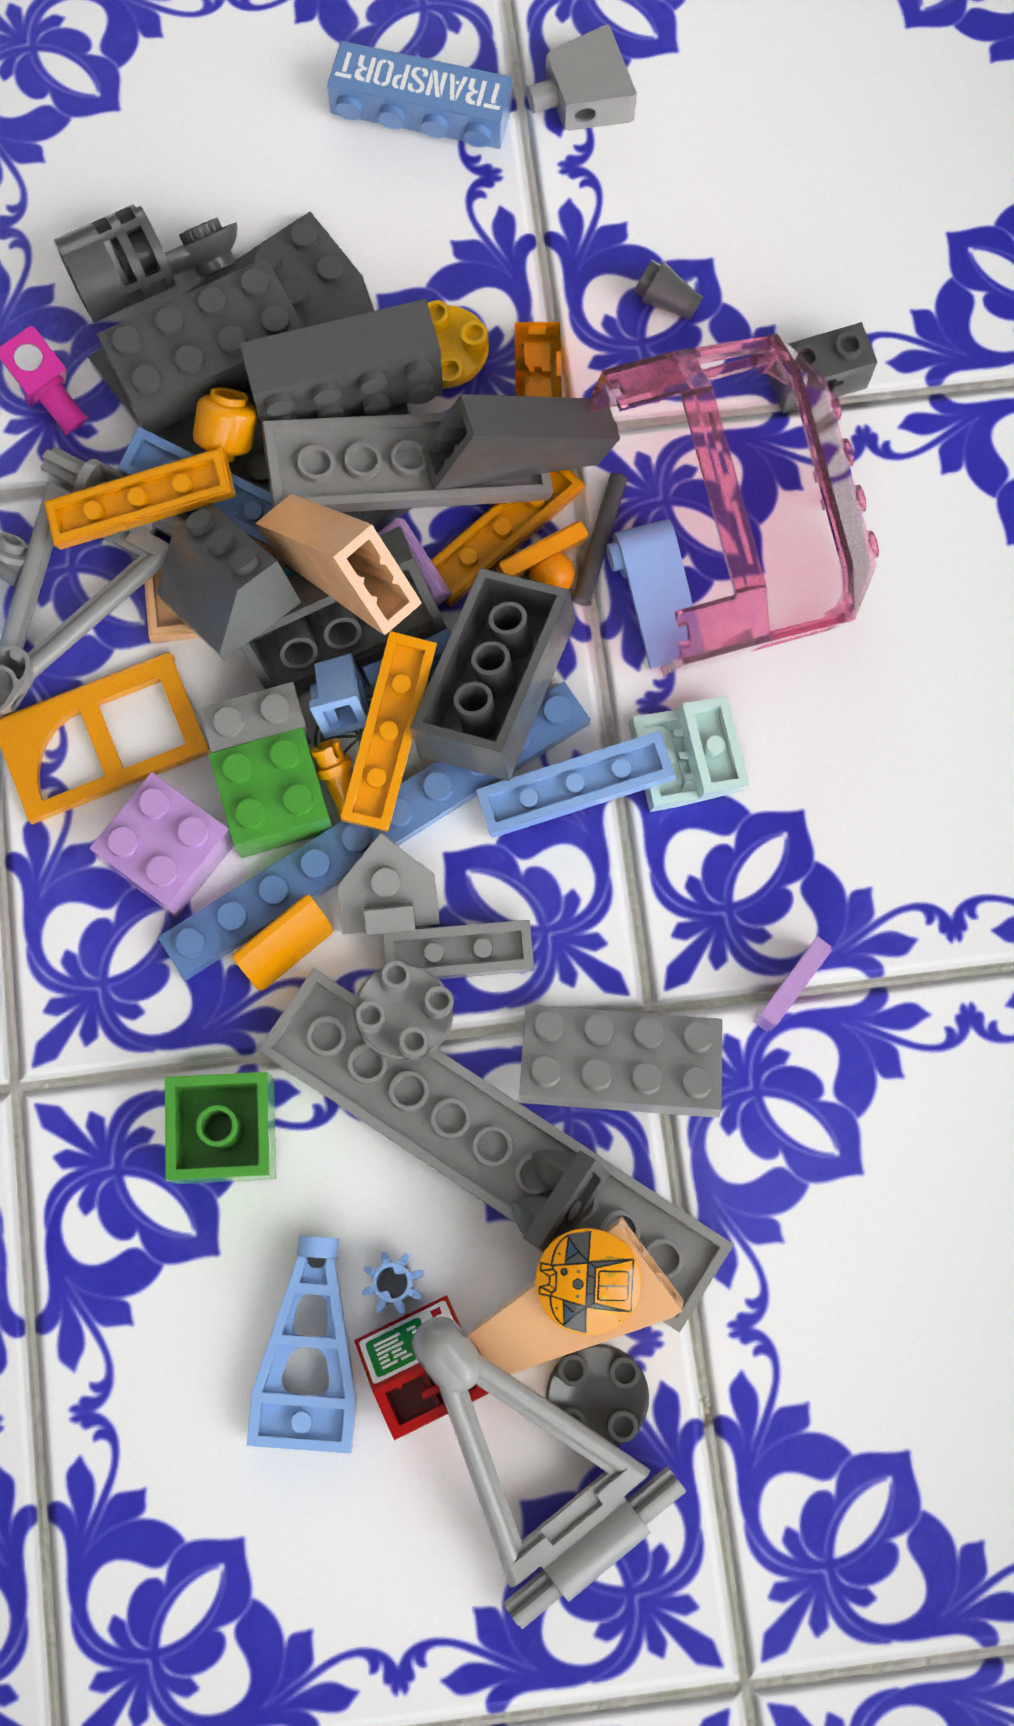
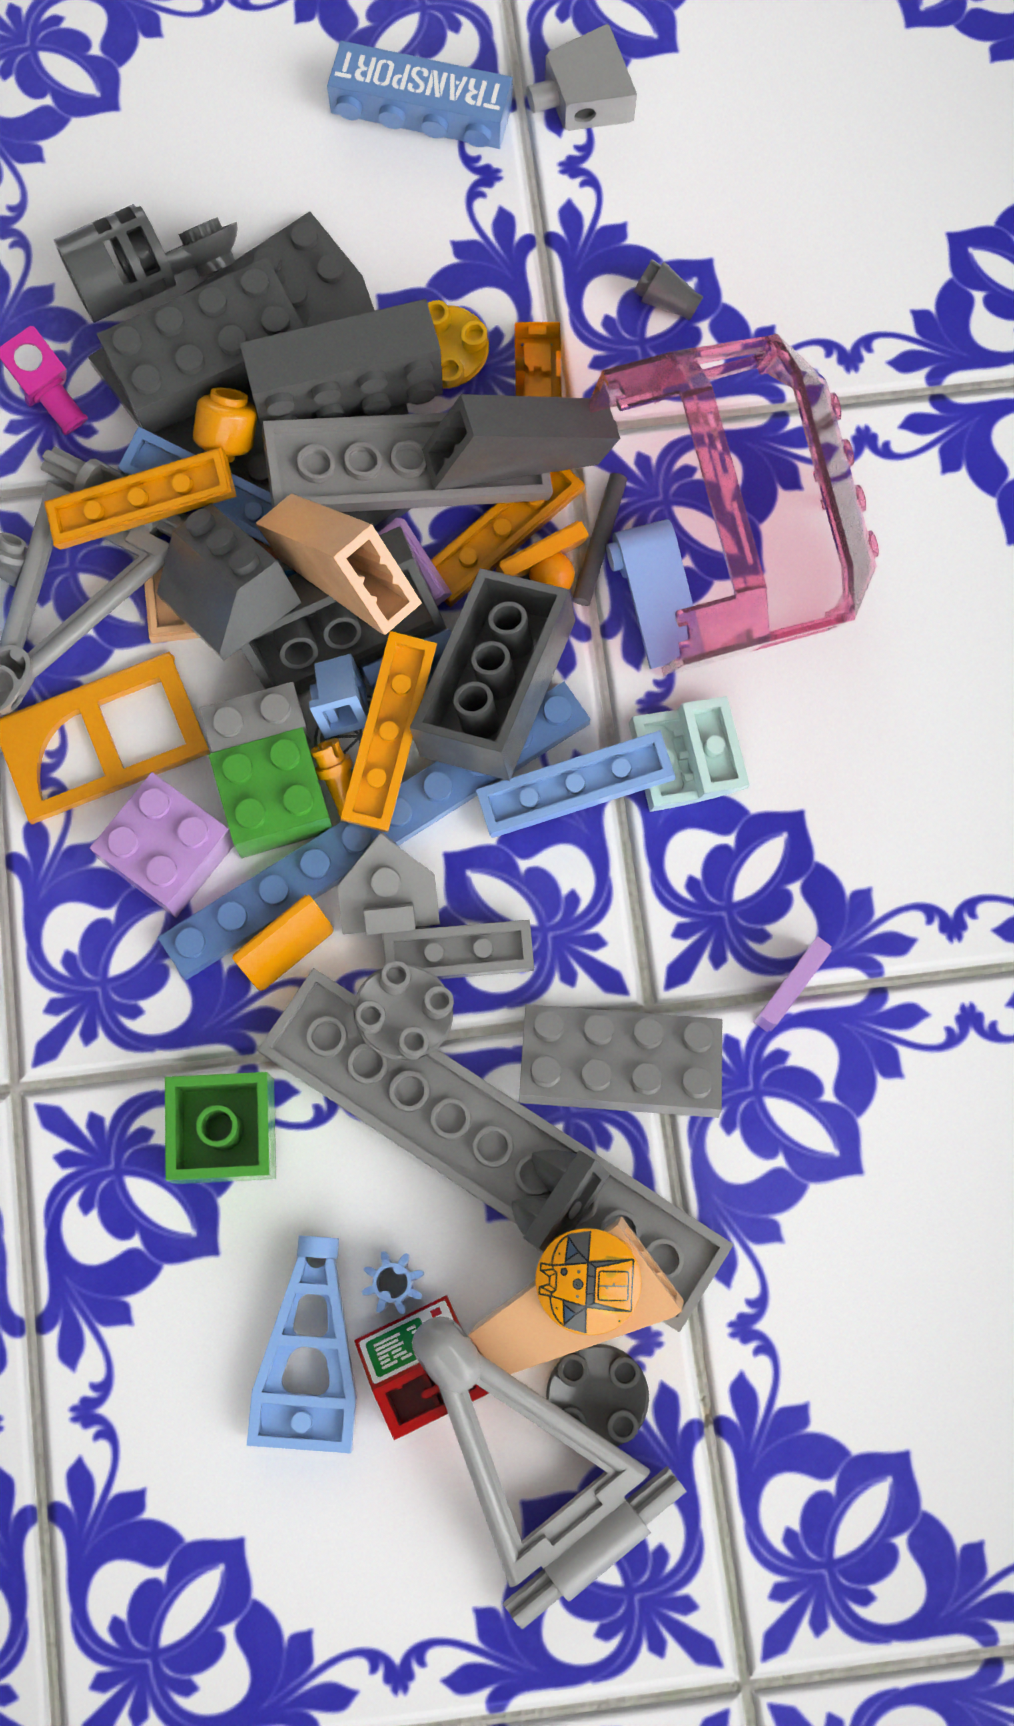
(839, 356): dark grey brick -> none

